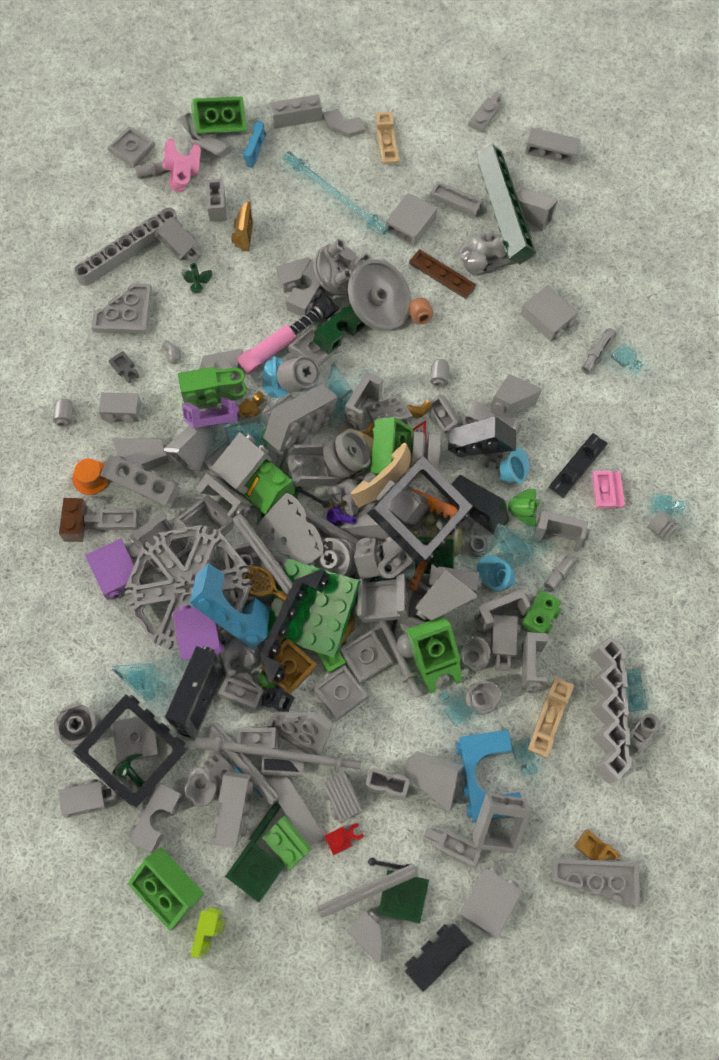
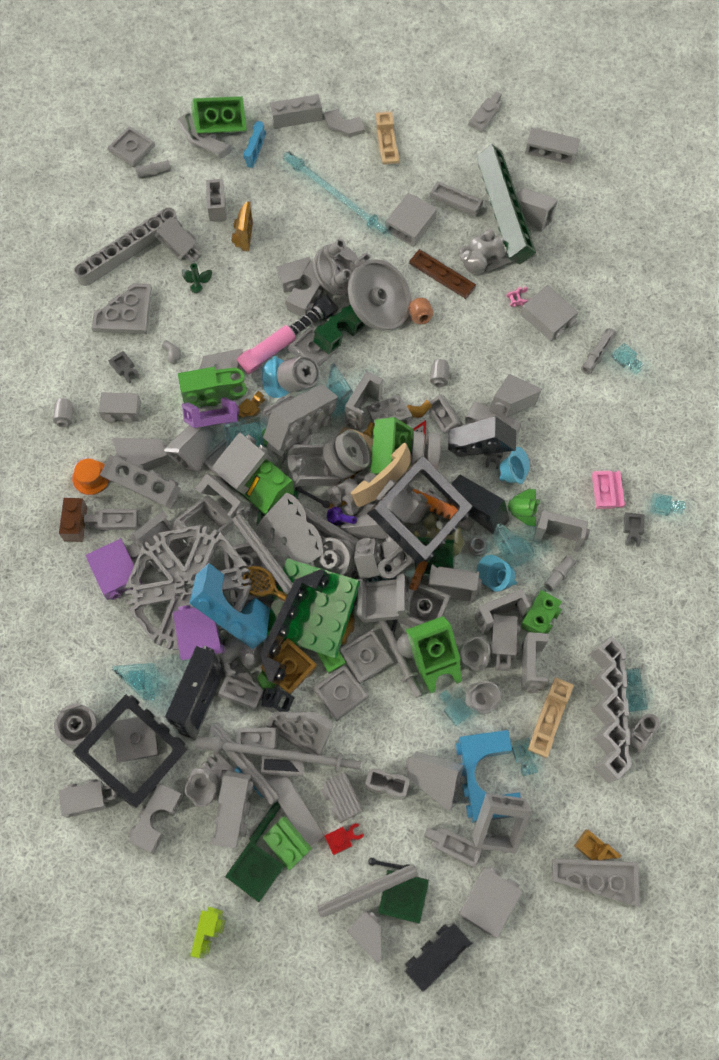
(124, 769): dark green plant -> none
(165, 888): bright green slope -> none
(180, 165): bright pink piece -> none
(444, 596): light grey slope -> none
(511, 295): none -> bright pink piece
(578, 465): black hinge -> none
(633, 525): none -> dark grey plate
(663, 524): light grey piece -> none

